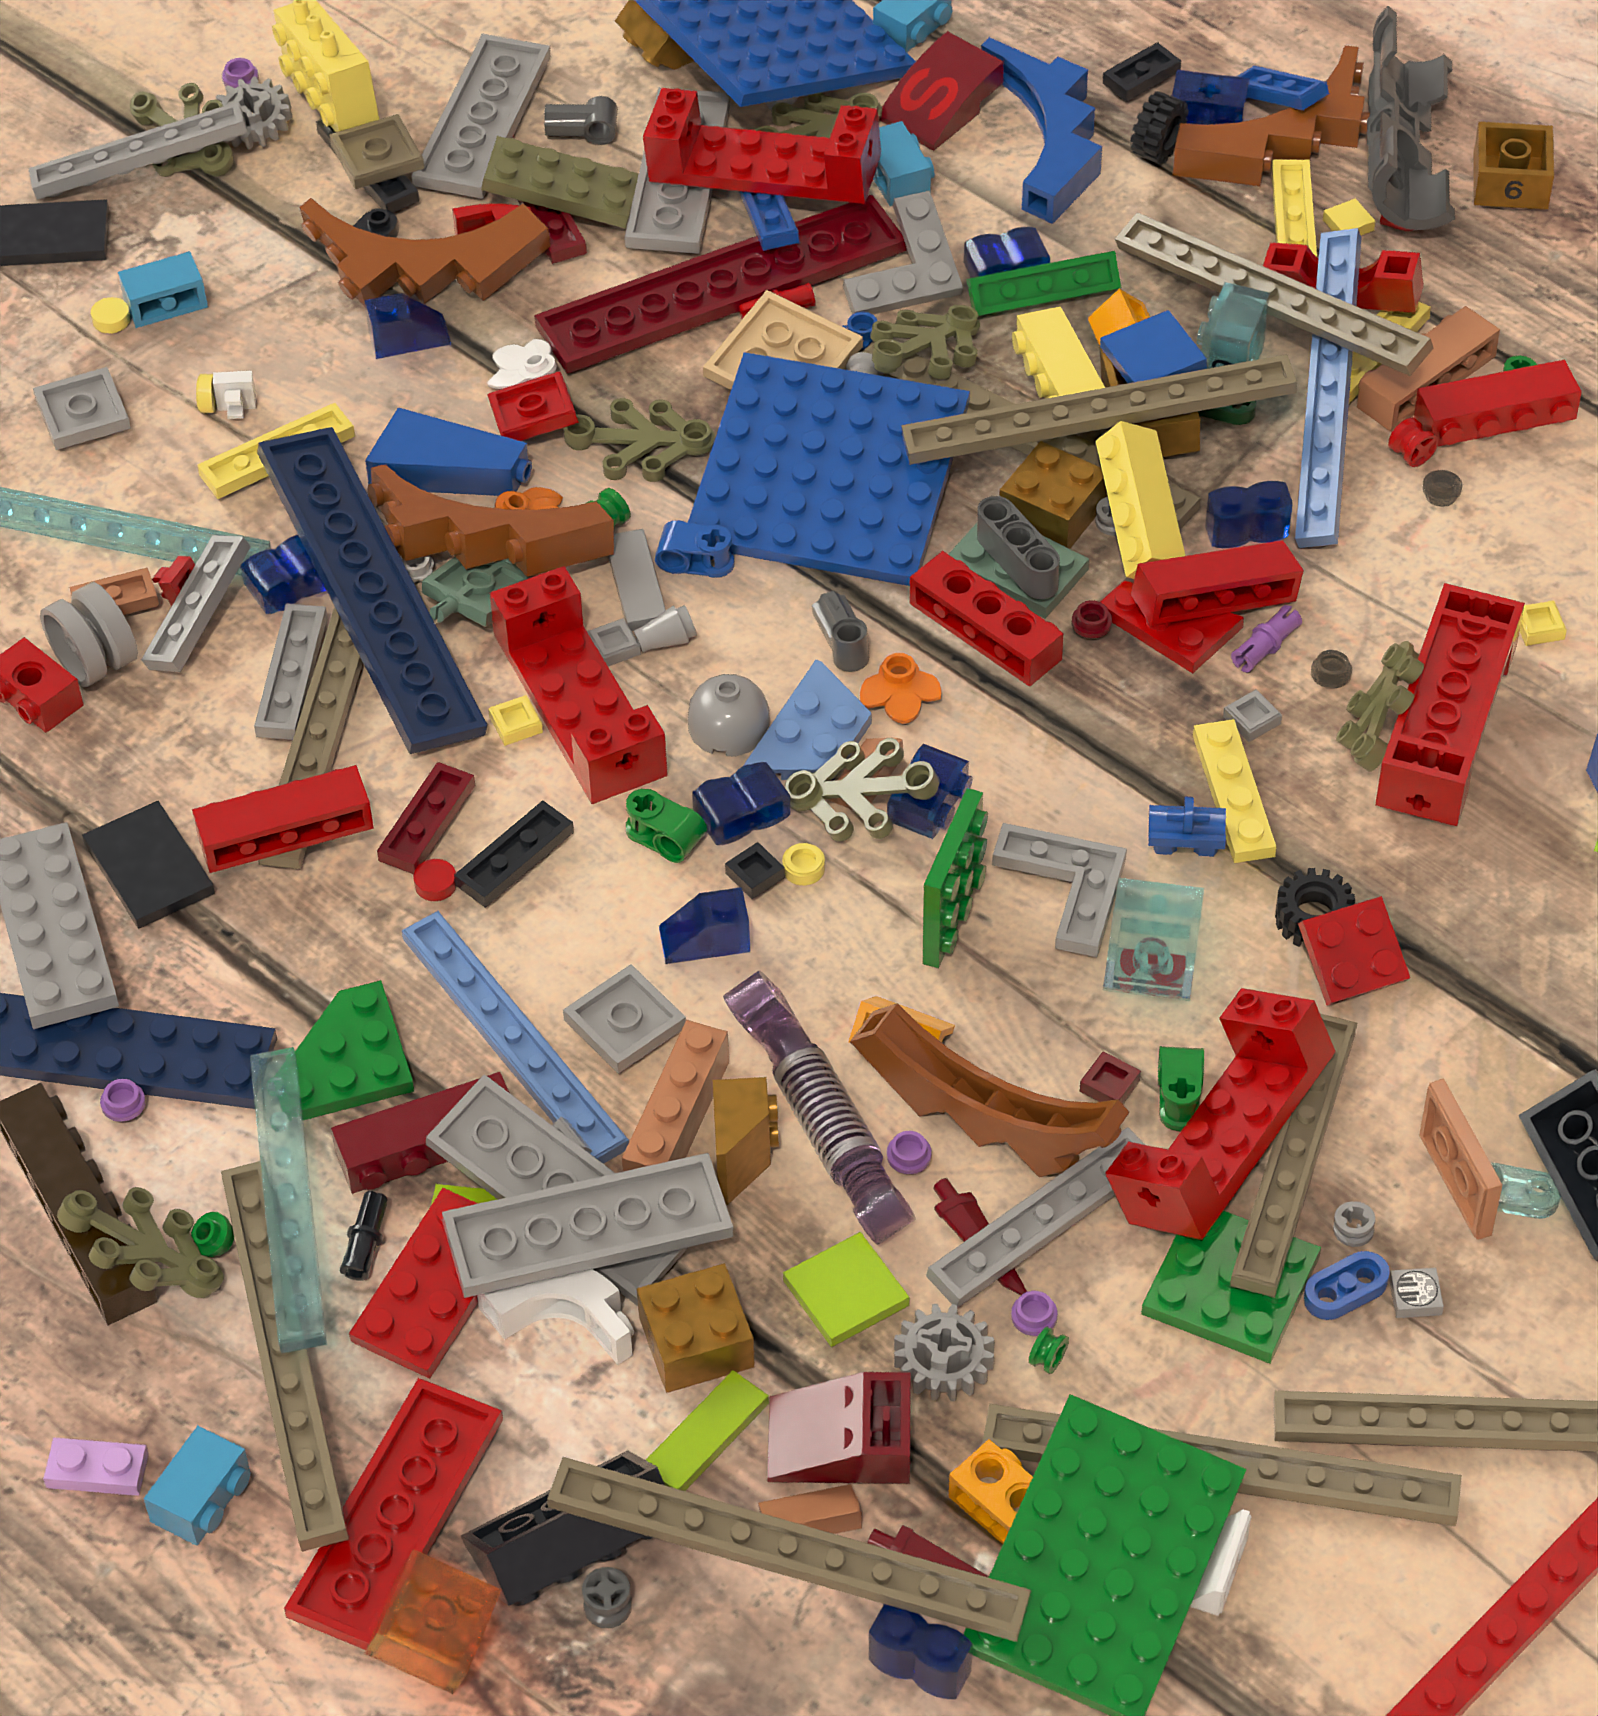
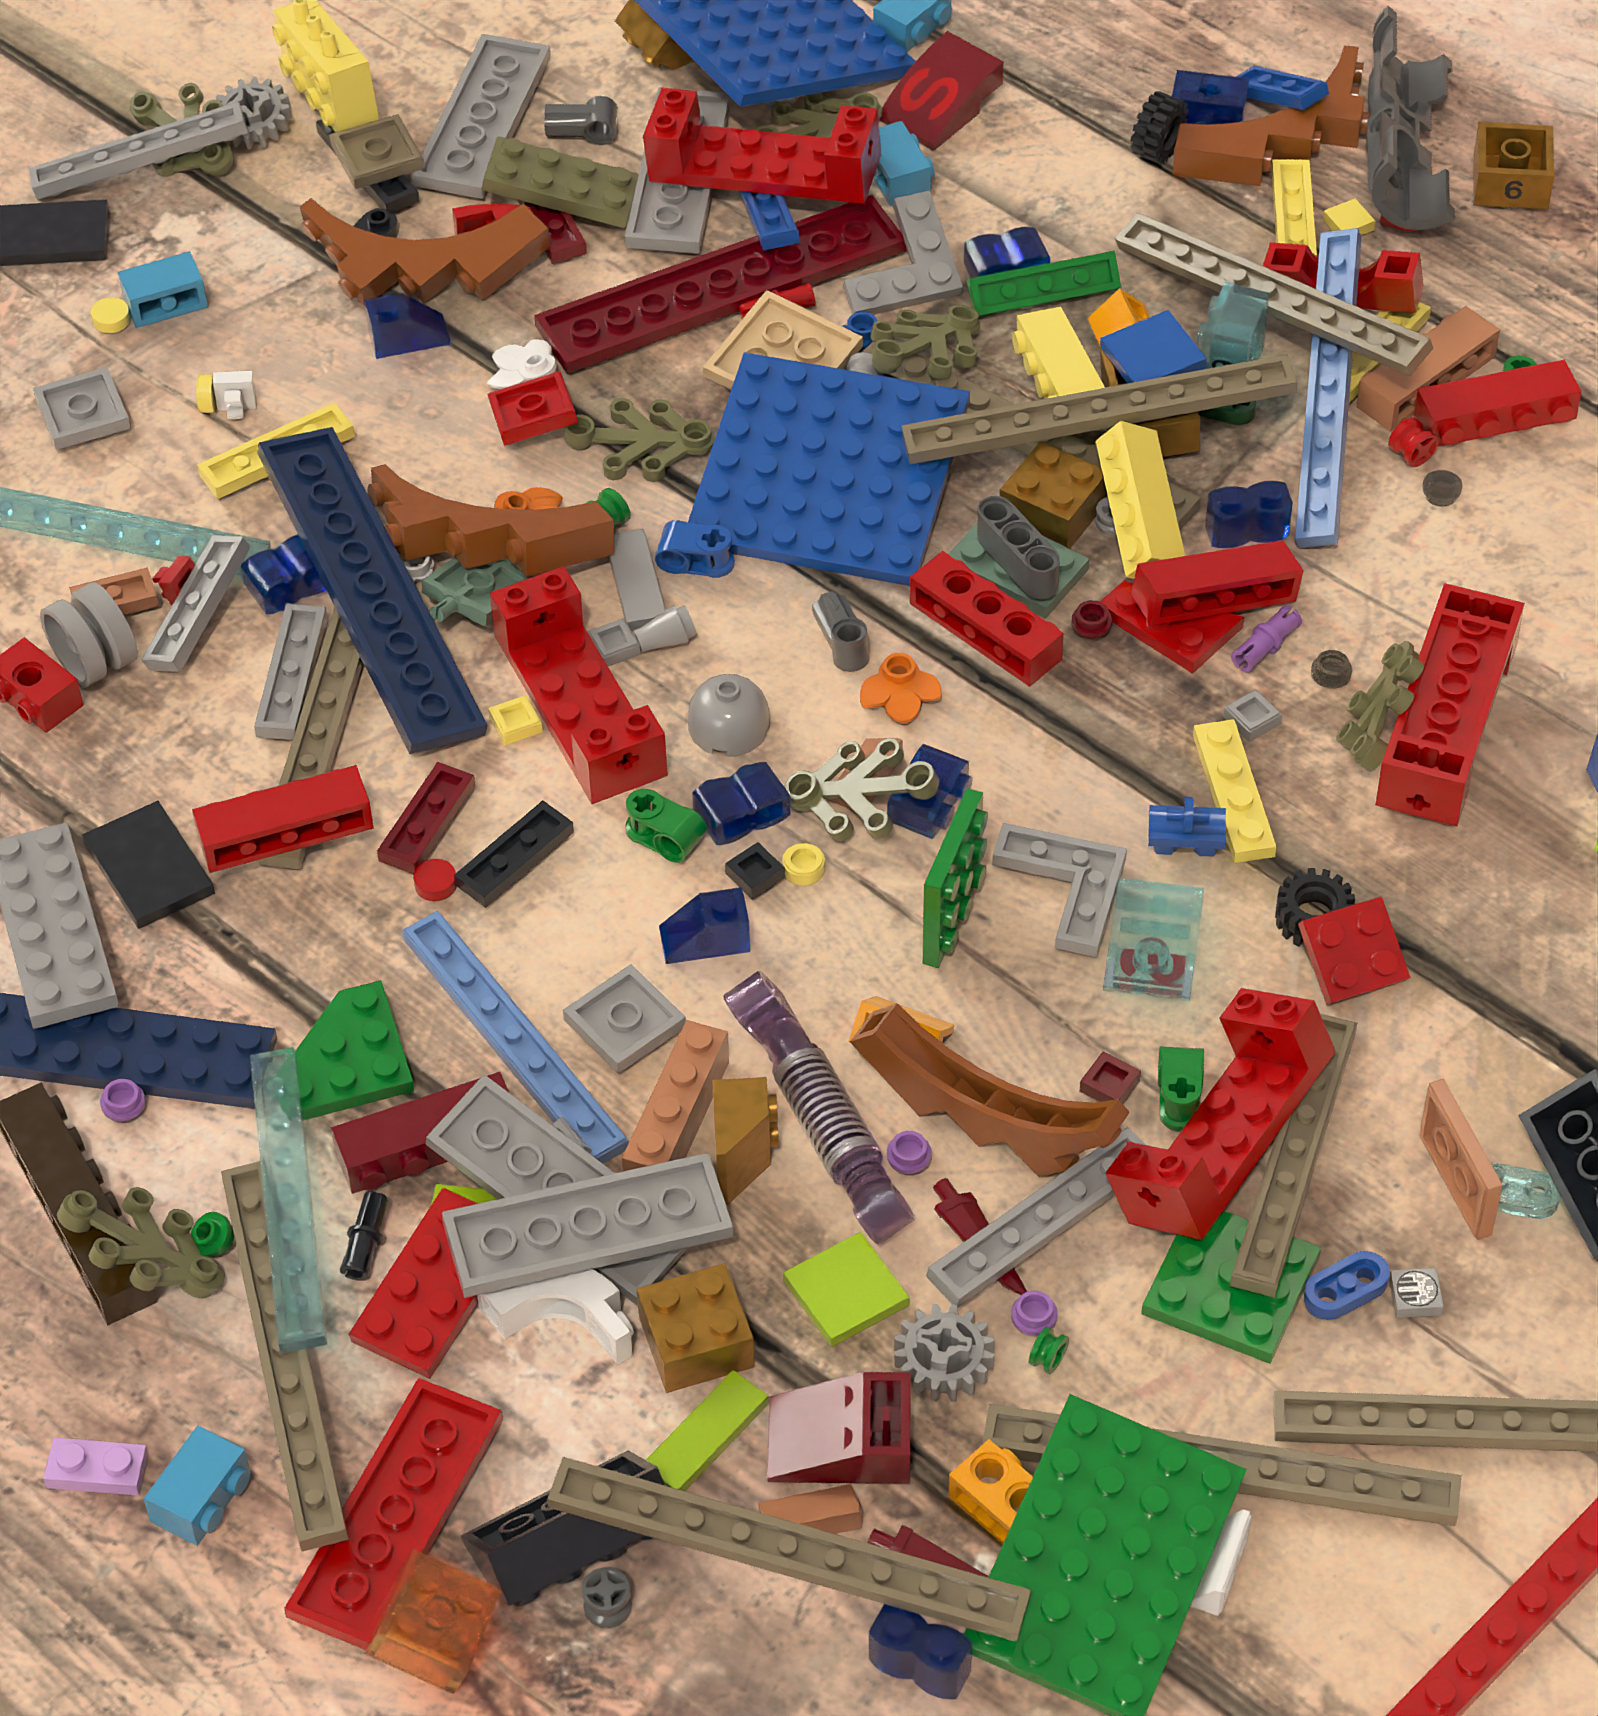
(238, 69): medium lavender plate -> none
(449, 456): blue slope -> none
(812, 725): medium blue wing -> none
(1055, 99): blue arch -> none
(1141, 72): black plate -> none
(1354, 1236): light grey bush -> none
(1542, 623): light yellow tile -> none

